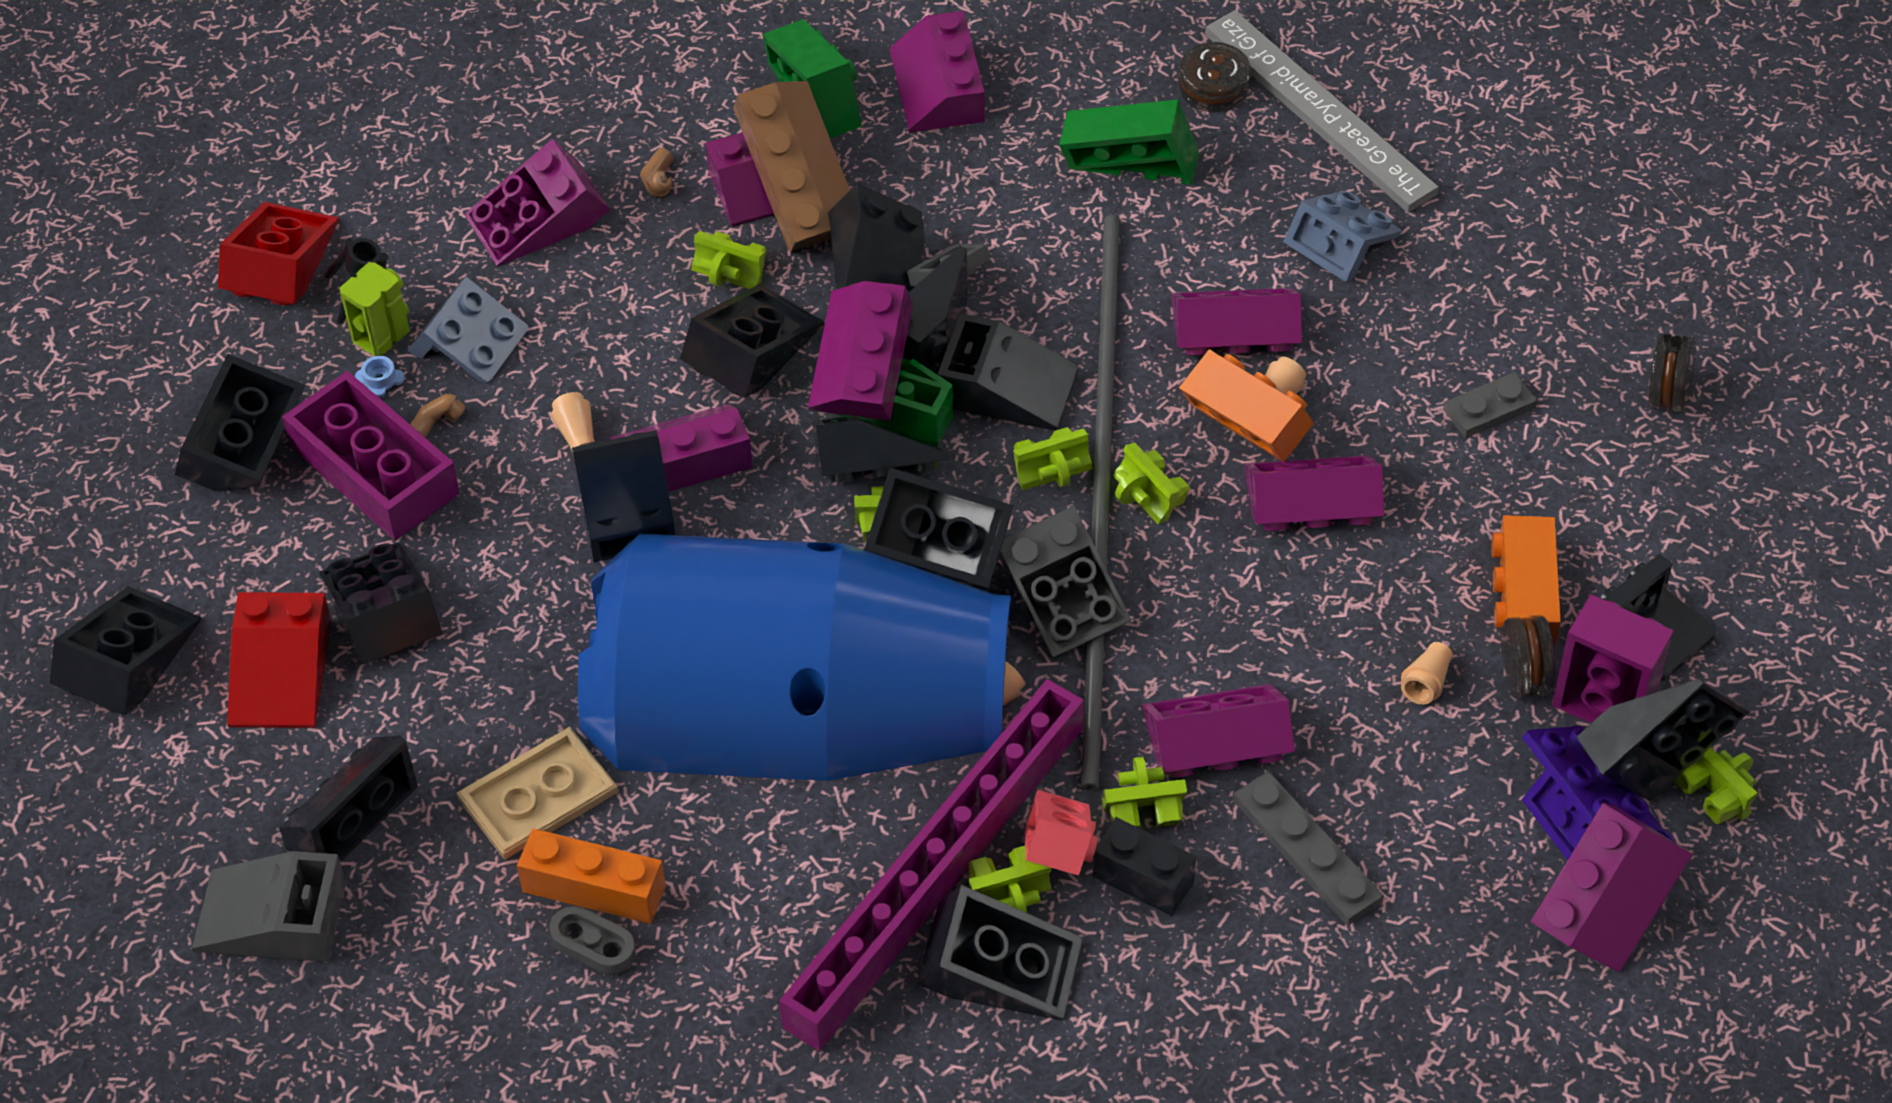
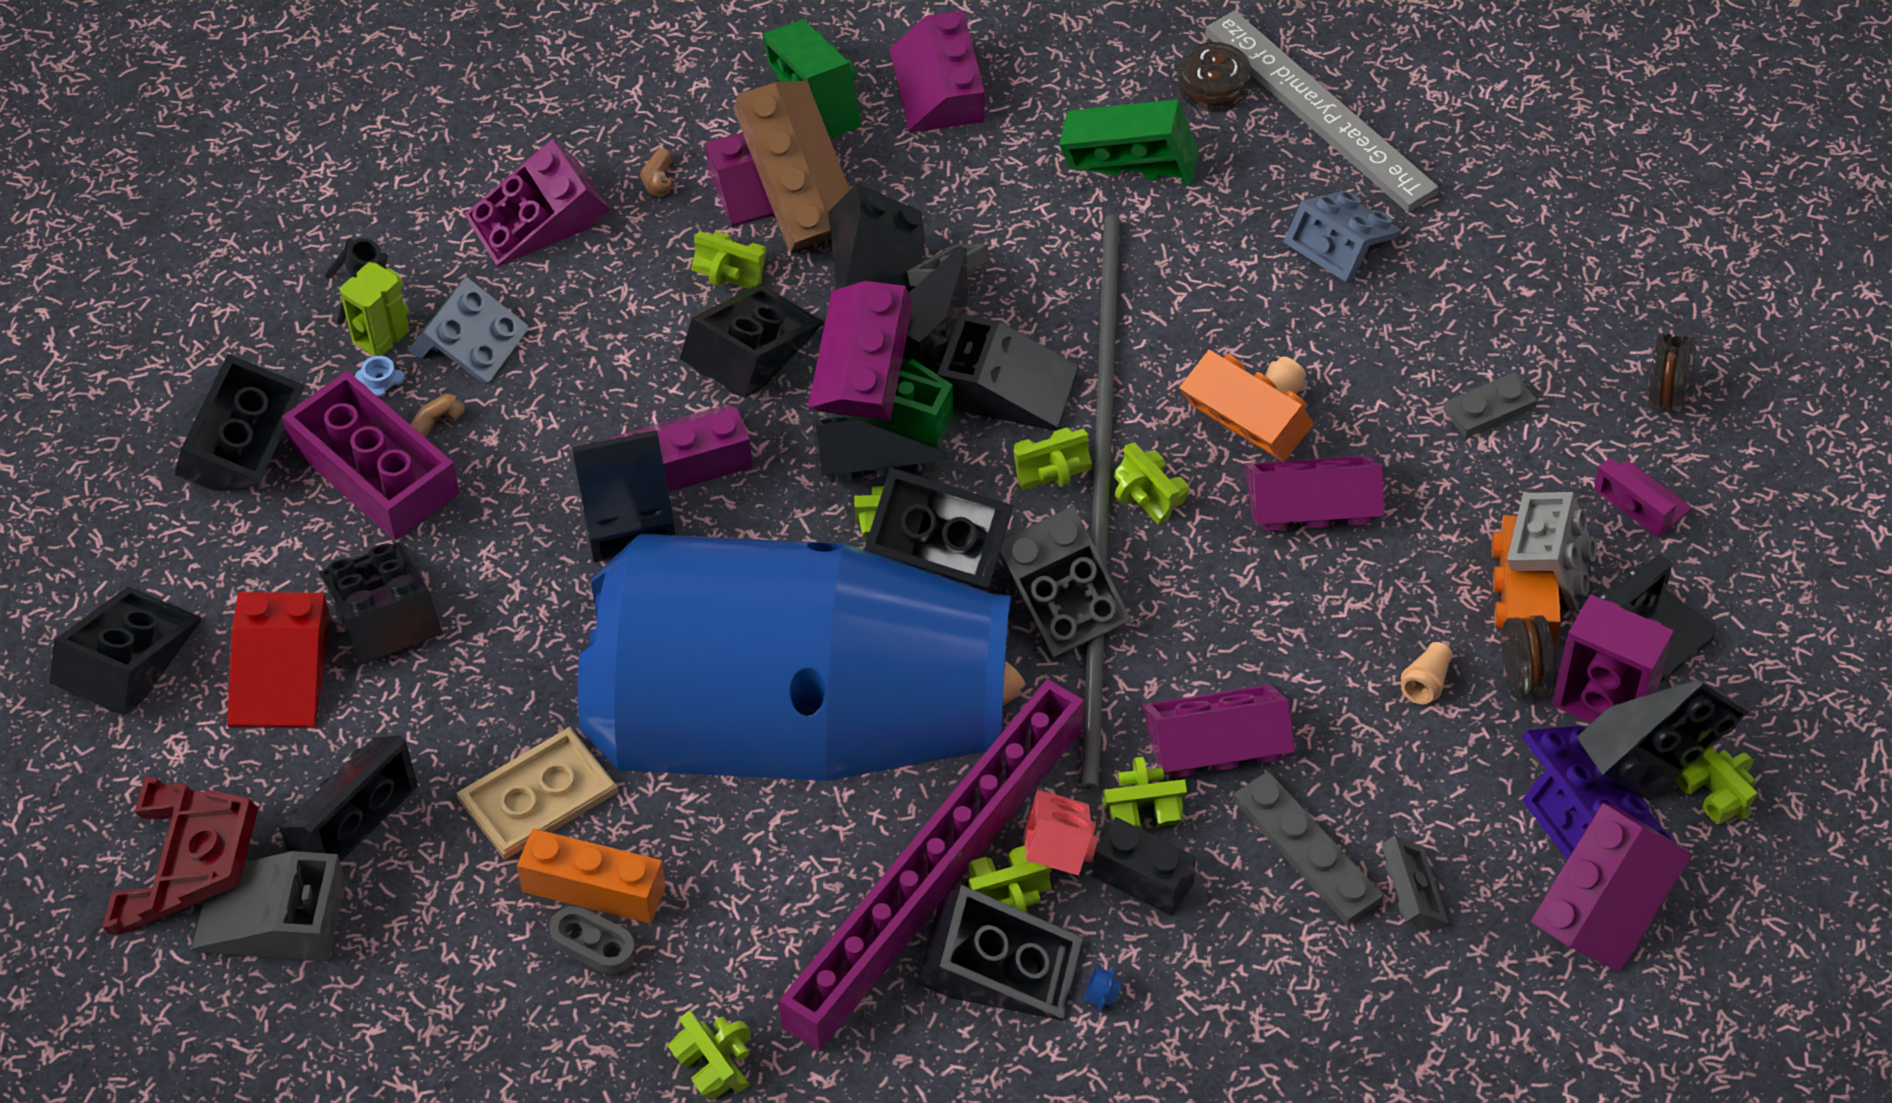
(199, 857): none -> dark red wing
(274, 253): red slope -> none
(573, 418): light nougat cone -> none
(699, 1040): none -> lime hips
(1102, 988): none -> blue plate
(1237, 319): magenta slope -> none
(1414, 884): none -> dark grey plate
(1554, 537): none -> light grey bracket
(1639, 496): none -> magenta panel

